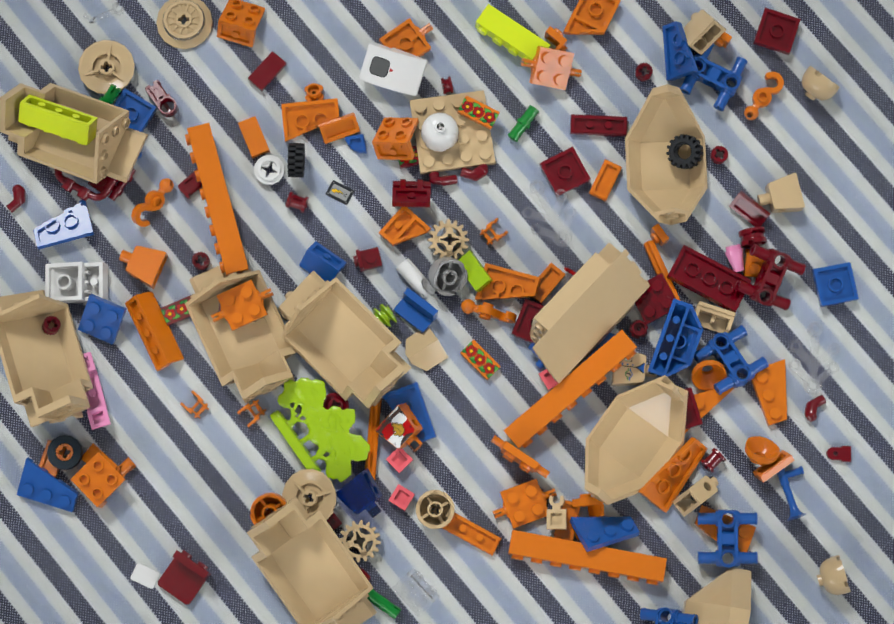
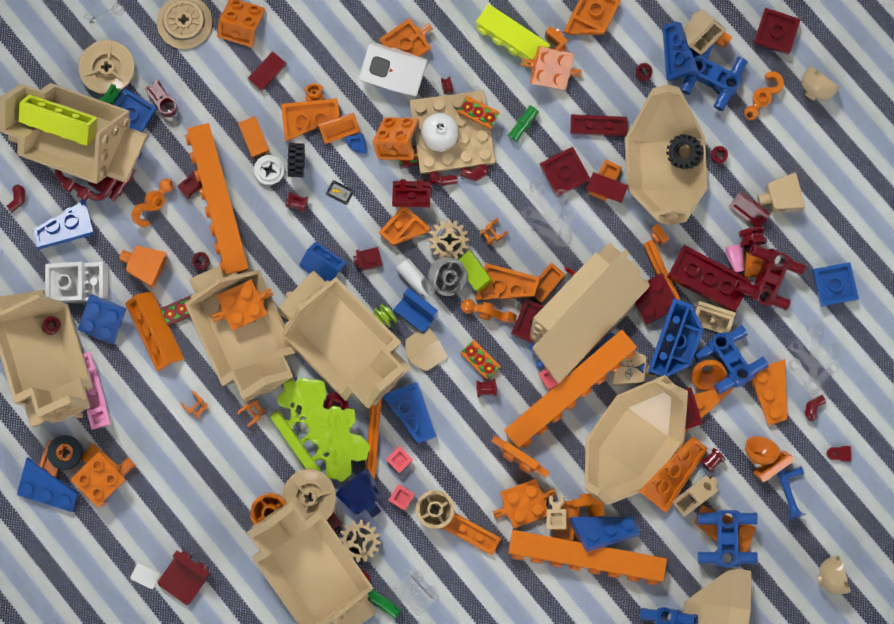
(401, 428): torso -> none
(486, 388): none -> dark red bush
(607, 187): none -> dark red tile
(638, 324): dark red plate -> none

